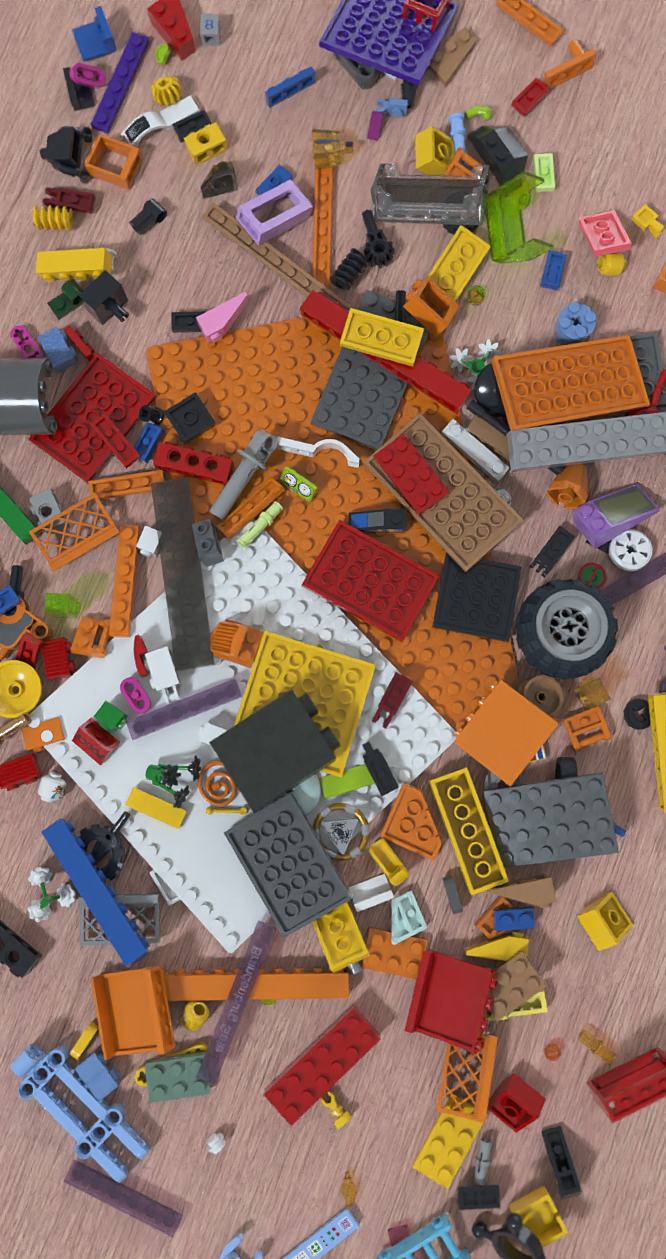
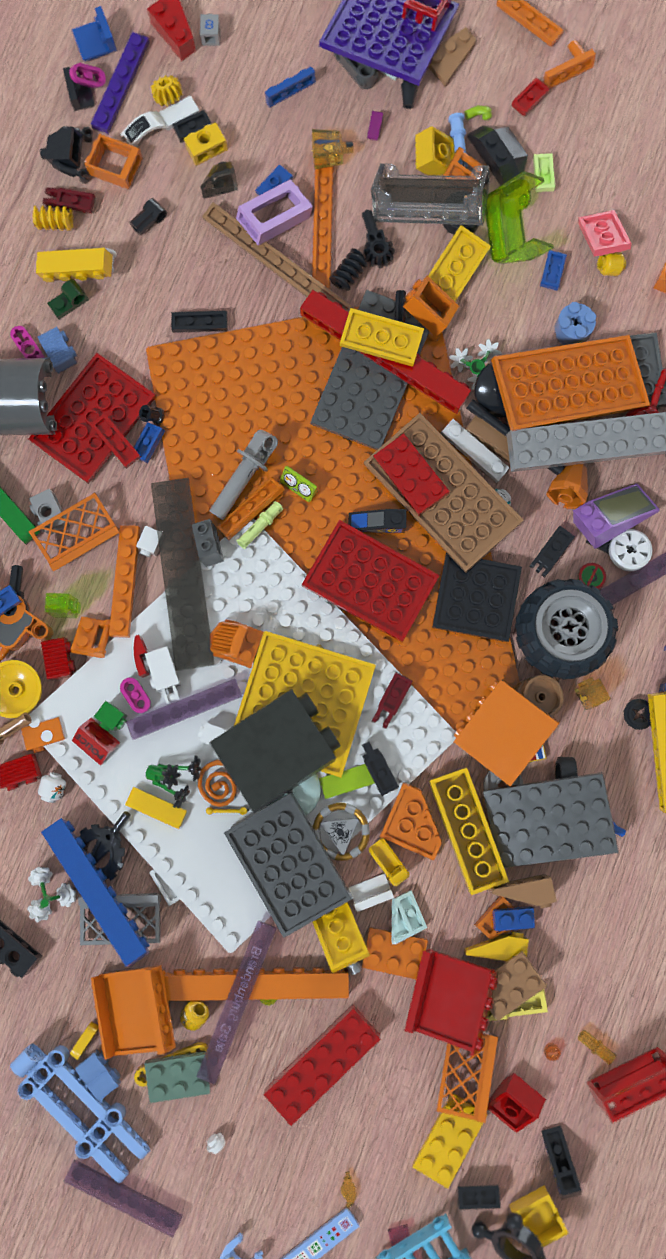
(29, 649): red plate -> none
(76, 337): red plate -> none
(105, 298): black brick -> none
(125, 484): orange plate -> none
(162, 53): lime piece -> none
(167, 450): red brick -> none
(190, 418): black plate -> none
(219, 319): bright pink slope -> none
(311, 450): white piece -> none
(342, 1117): yellow piece -> none
(395, 107): medium blue plate -> none
(452, 894): dark grey beam -> none
(475, 295): clear neon green tile -> none
(482, 1161): light grey pin -> none
(585, 722): orange plate -> none
(605, 921): yellow slope -> none
(646, 218): yellow plate -> none

